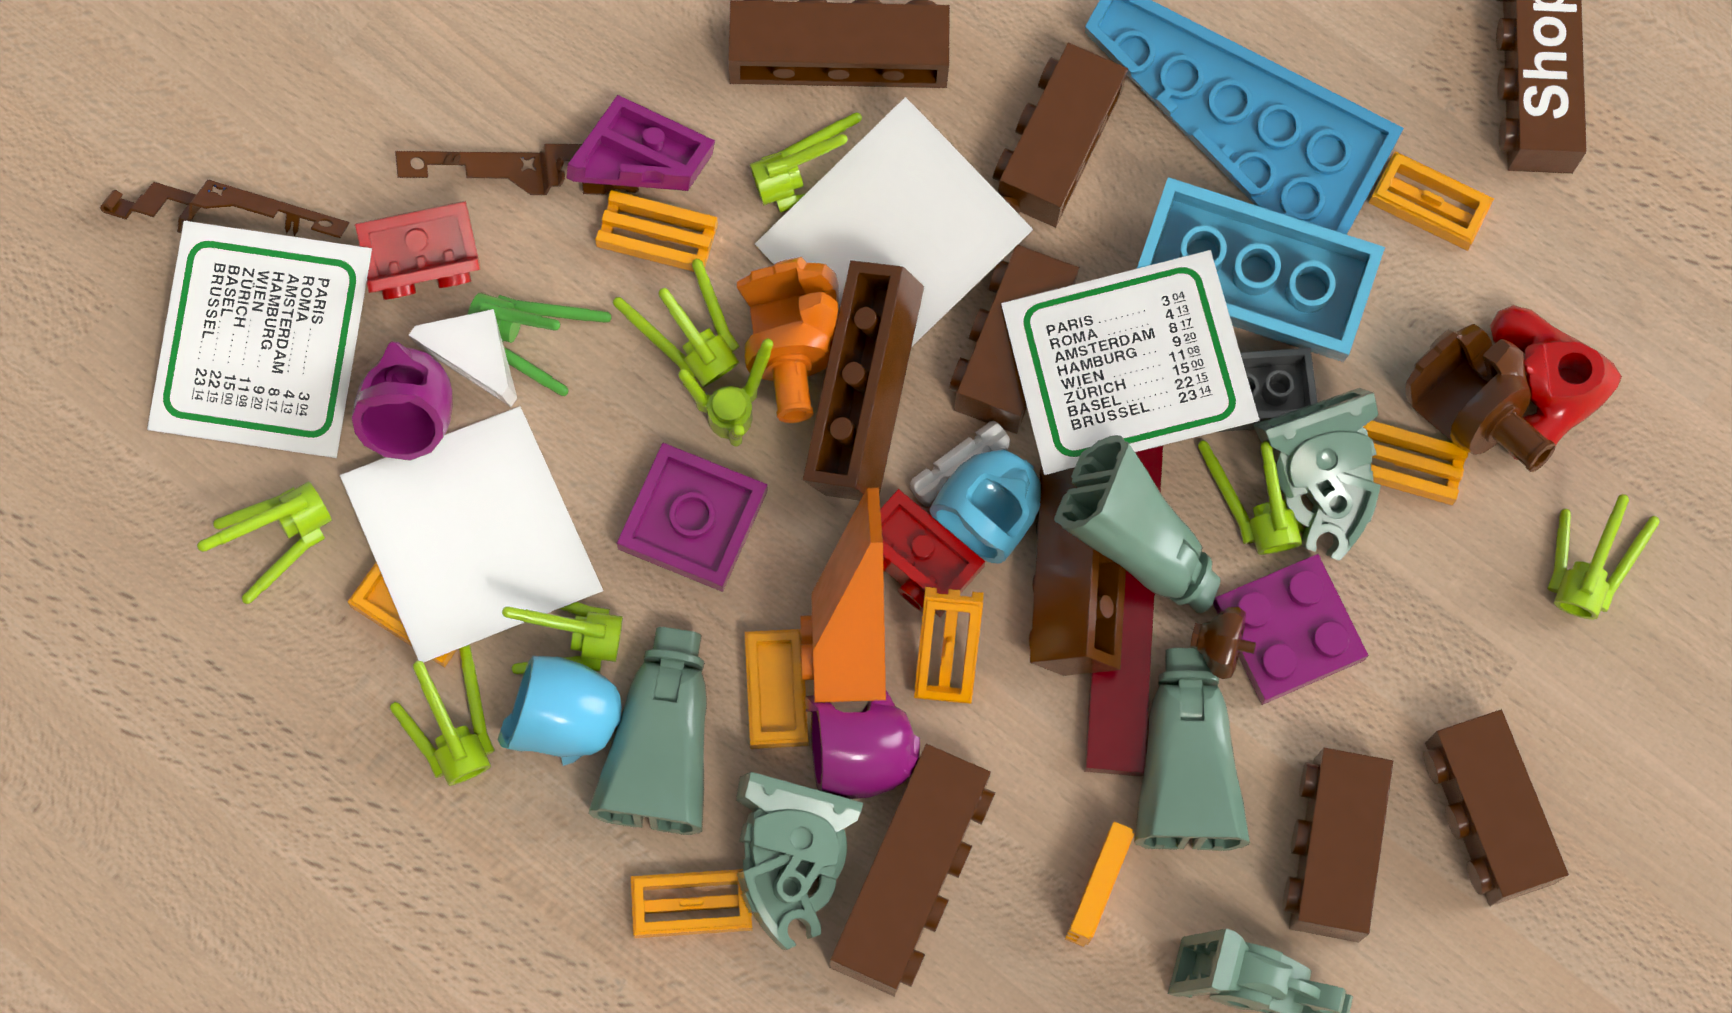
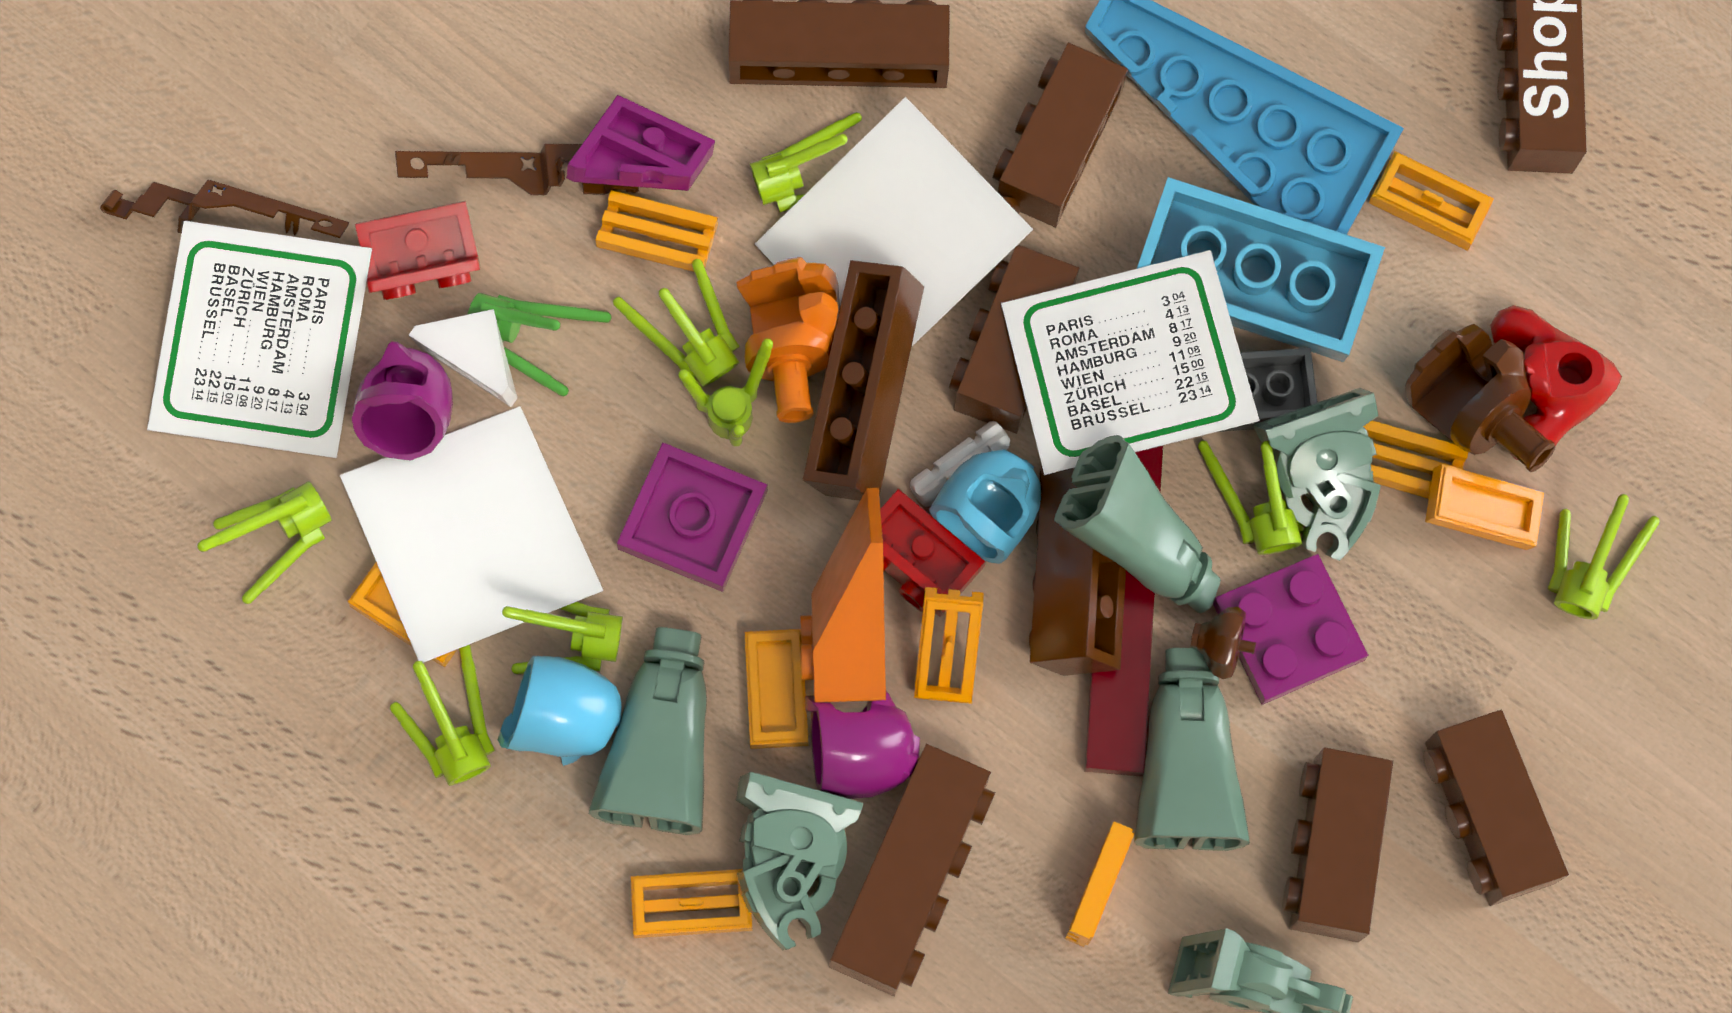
(1484, 507): none -> light orange tile

